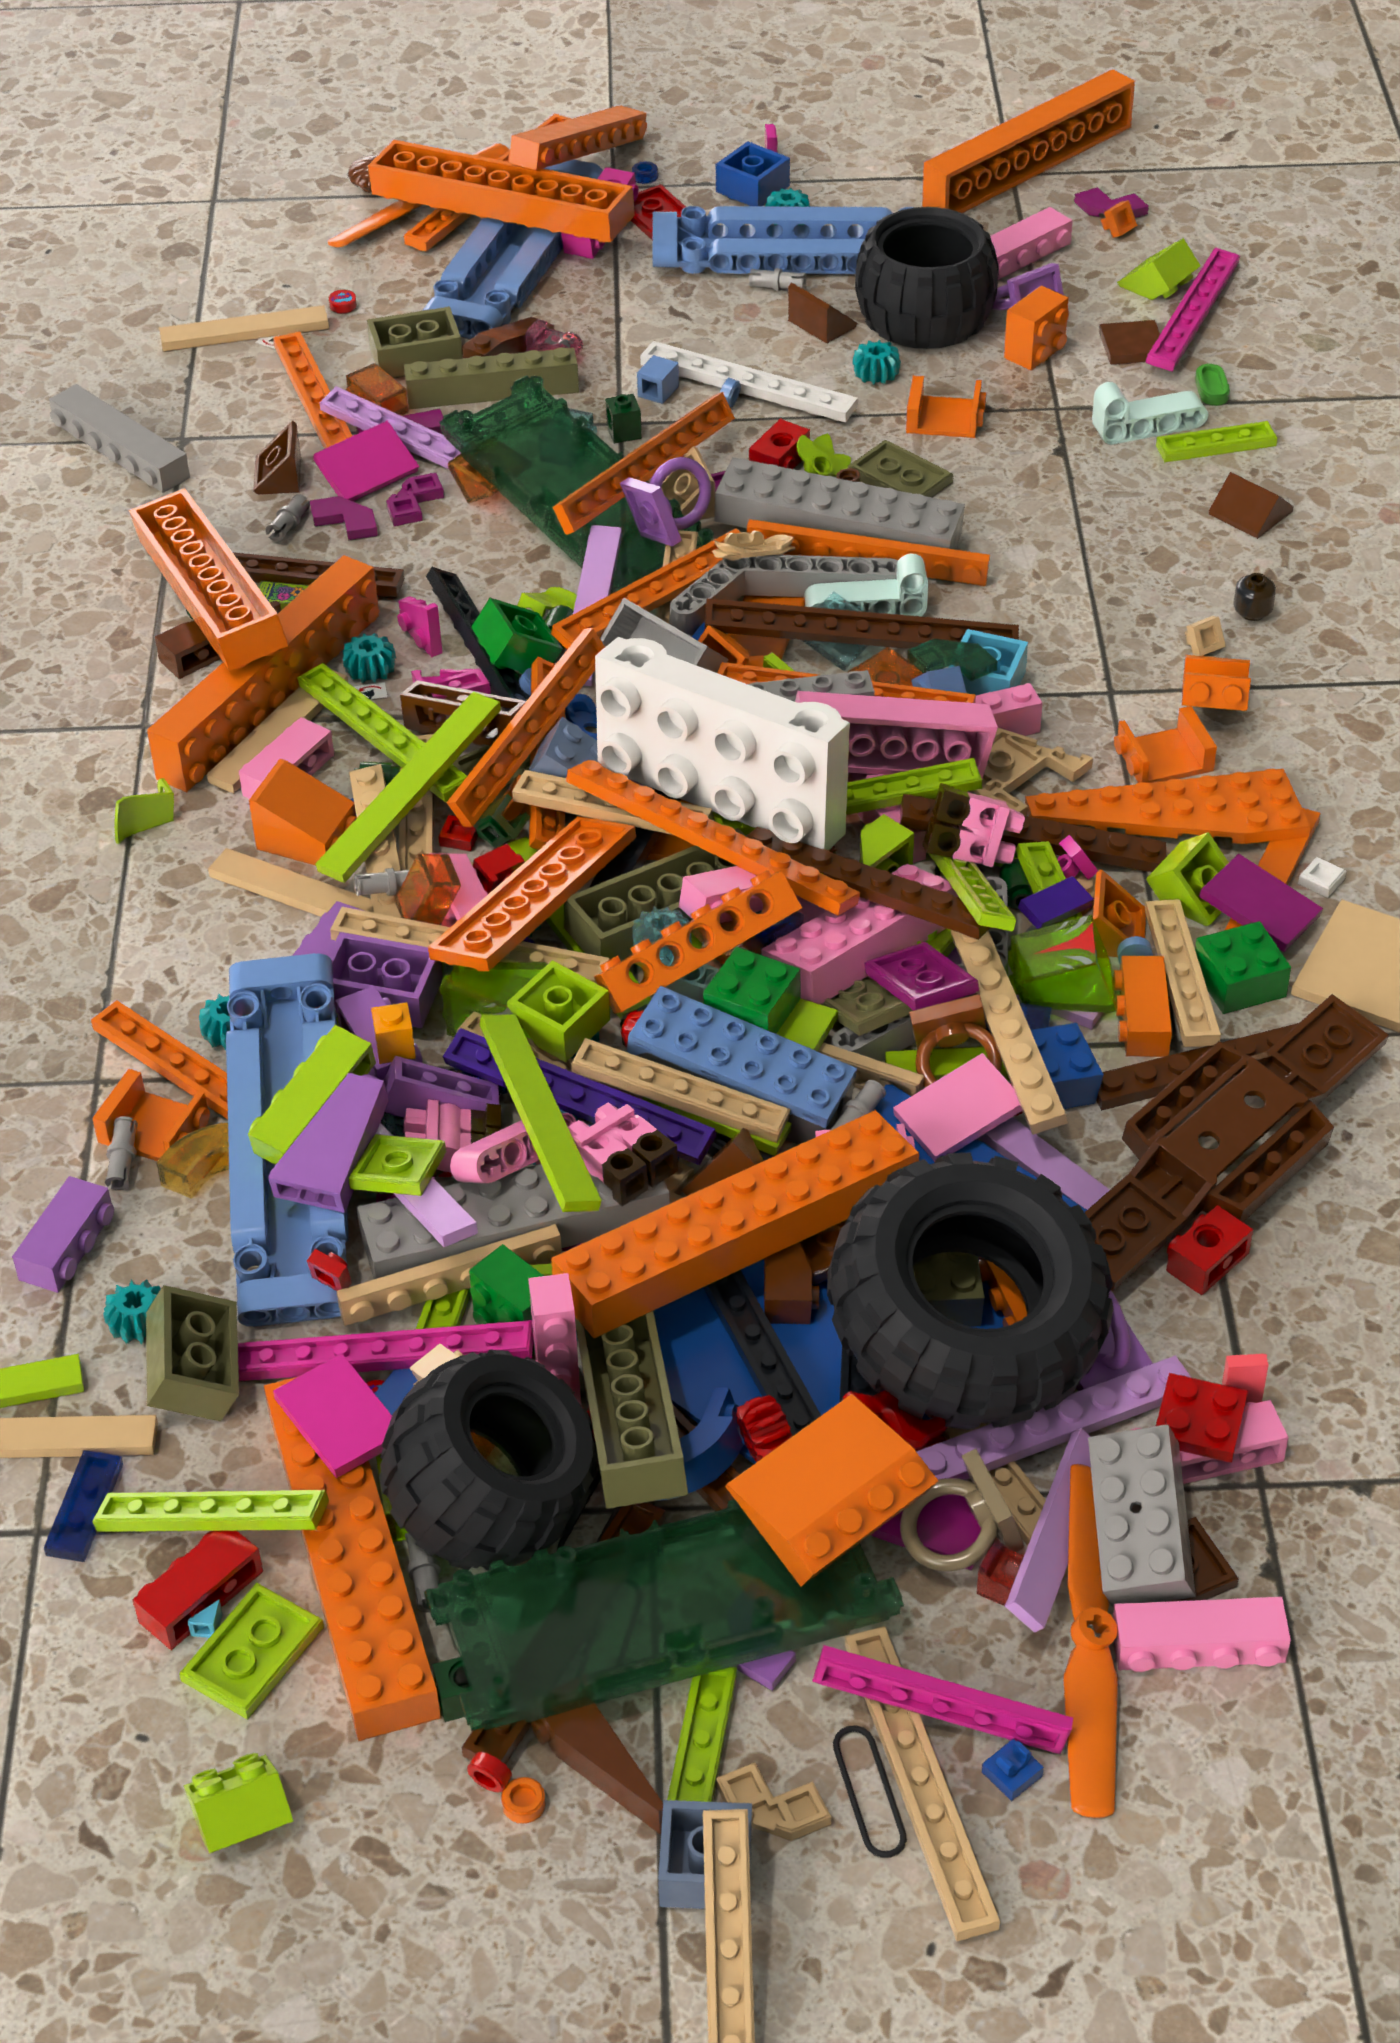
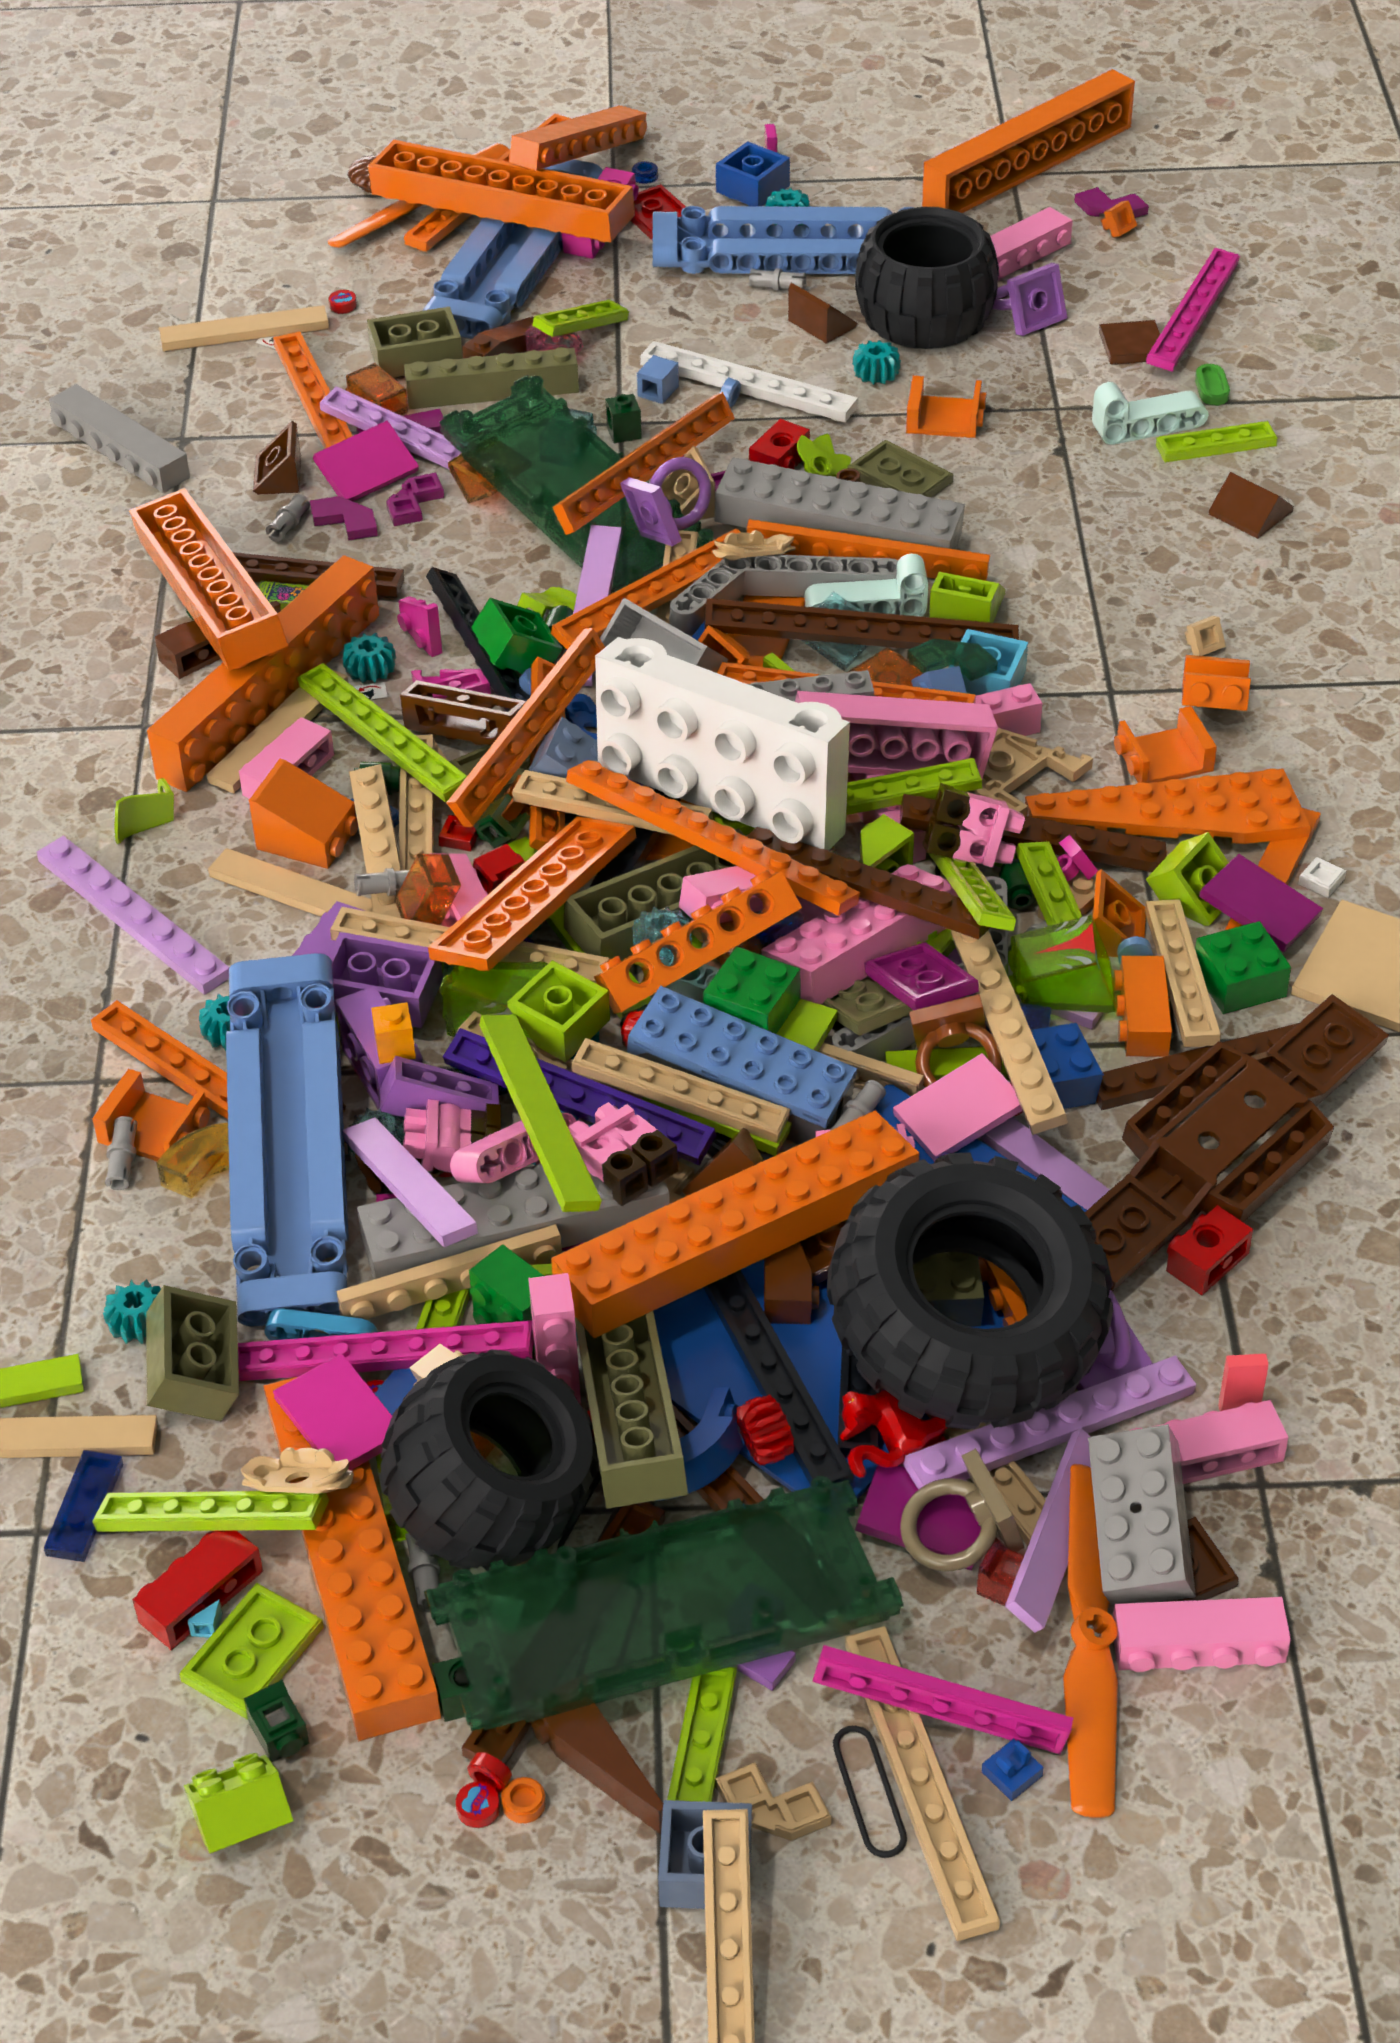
(63, 1234): medium lavender brick -> none
(134, 915): none -> lavender plate
(276, 1721): none -> dark green window
(302, 1324): none -> dark azure beam
(308, 1090): lime brick -> none
(318, 1465): none -> tan piece
(329, 1270): red plate -> none
(331, 1145): medium lavender slope -> none
(397, 1165): lime tile -> none
(408, 787): lime tile -> none
(477, 1804): none -> red tile
(580, 318): none -> lime tile
(830, 1487): orange slope -> none
(965, 598): none -> lime slope
(1036, 327): orange brick -> none
(1056, 903): dark purple tile -> none
(1162, 272): lime slope -> none
(1203, 1415): red plate -> none
(1254, 596): dark brown head -> none

